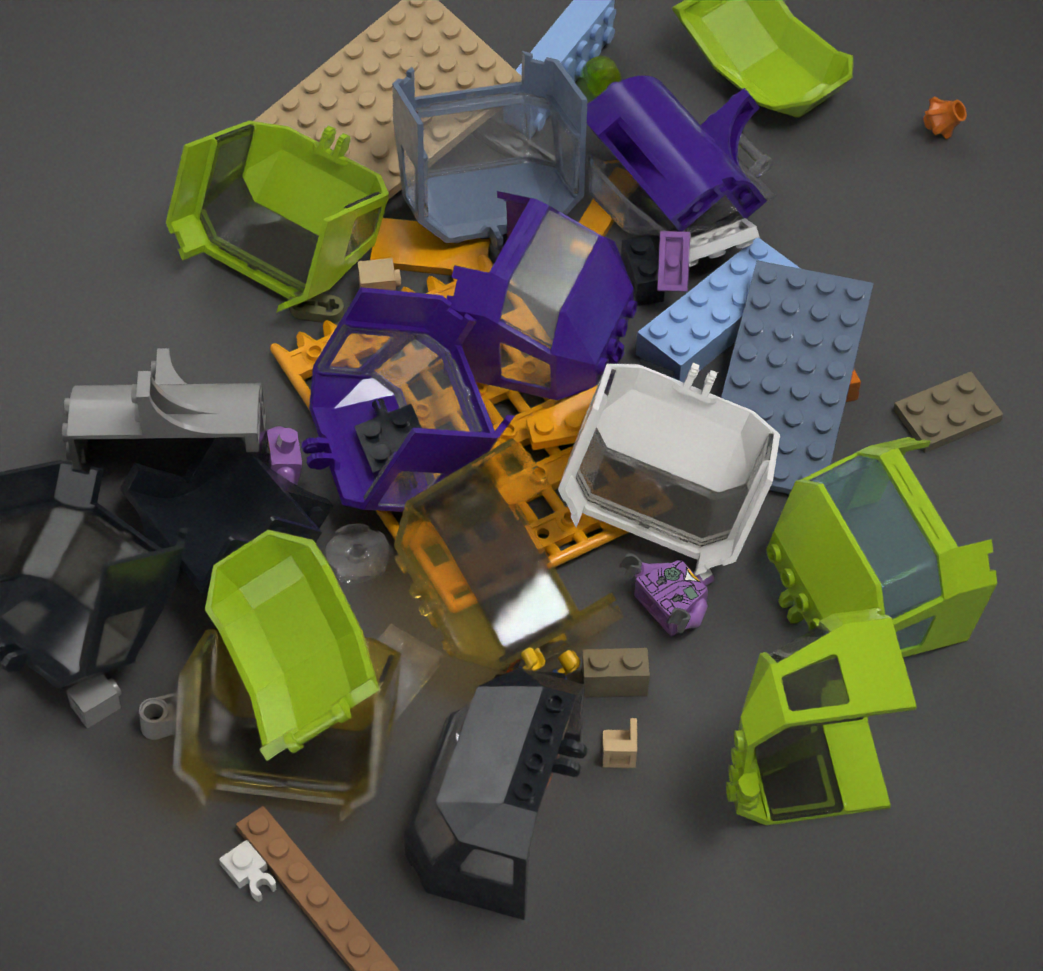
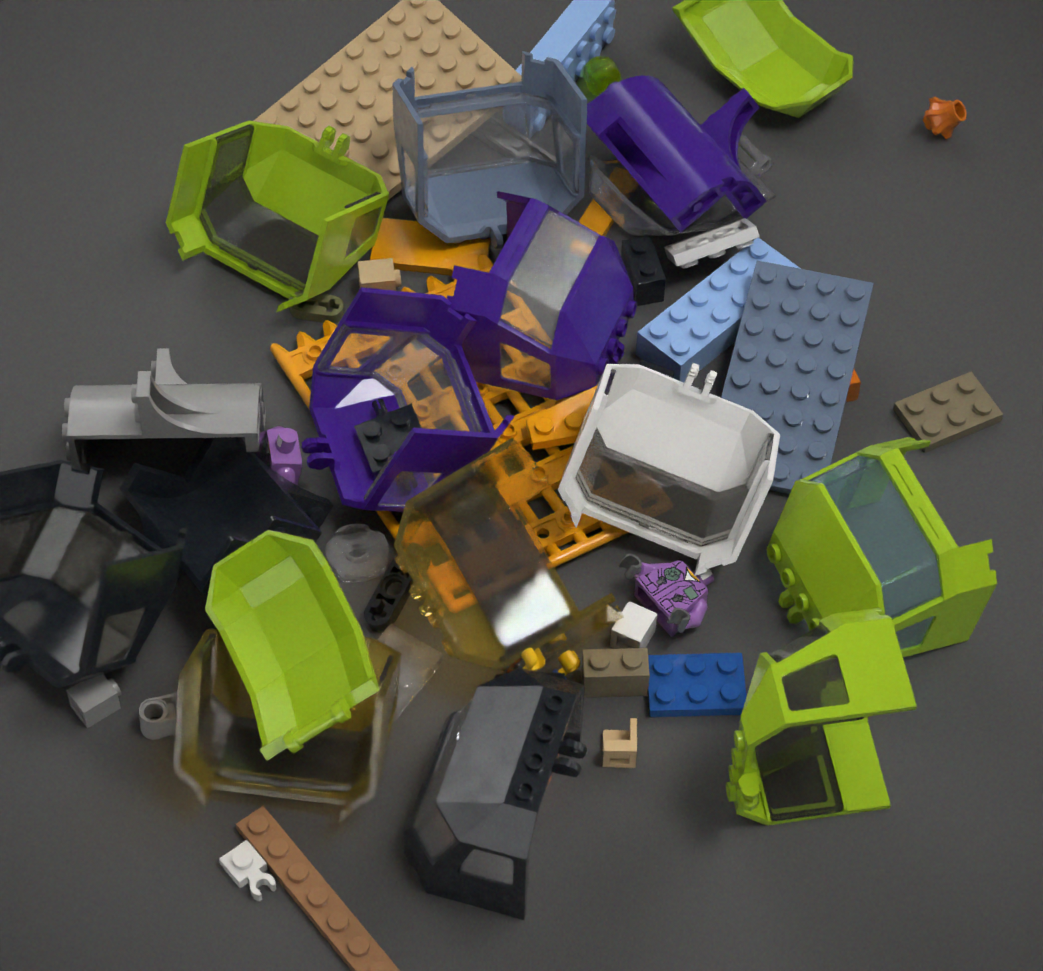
(397, 601): none -> black beam
(634, 628): none -> white panel
(674, 261): medium lavender plate -> none
(696, 685): none -> blue plate

